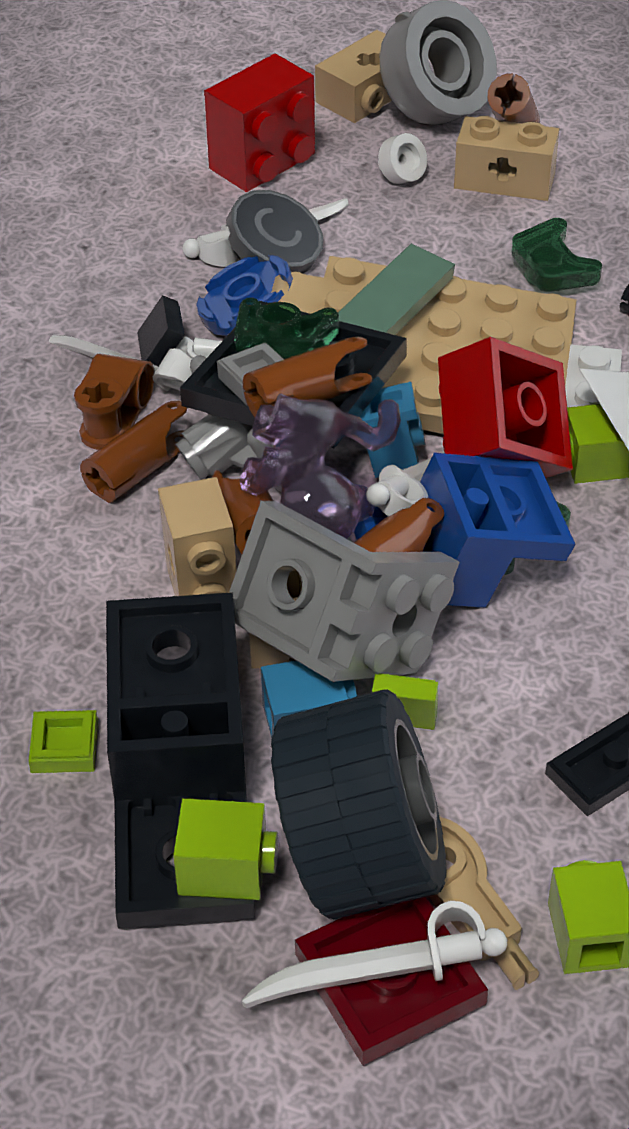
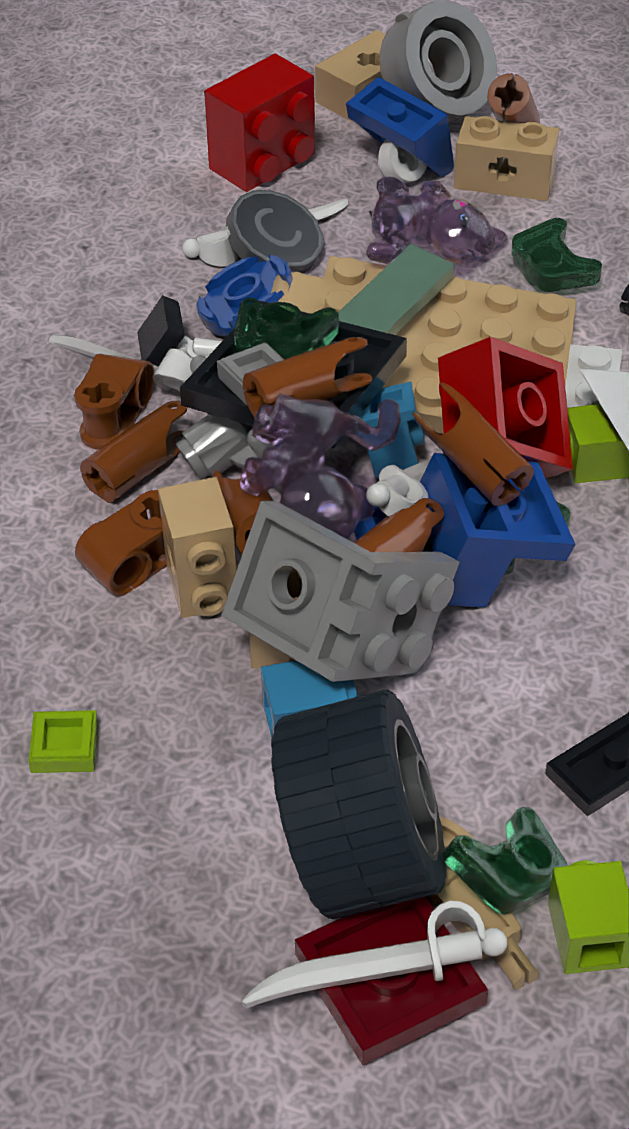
(125, 545): none -> dark orange piece
(170, 739): black bracket -> none
(223, 849): lime brick -> none
(406, 121): none -> blue tile
(416, 695): lime tile -> none
(449, 226): none -> clear purple animal
(481, 453): none -> dark orange piece
(511, 871): none -> clear green piece

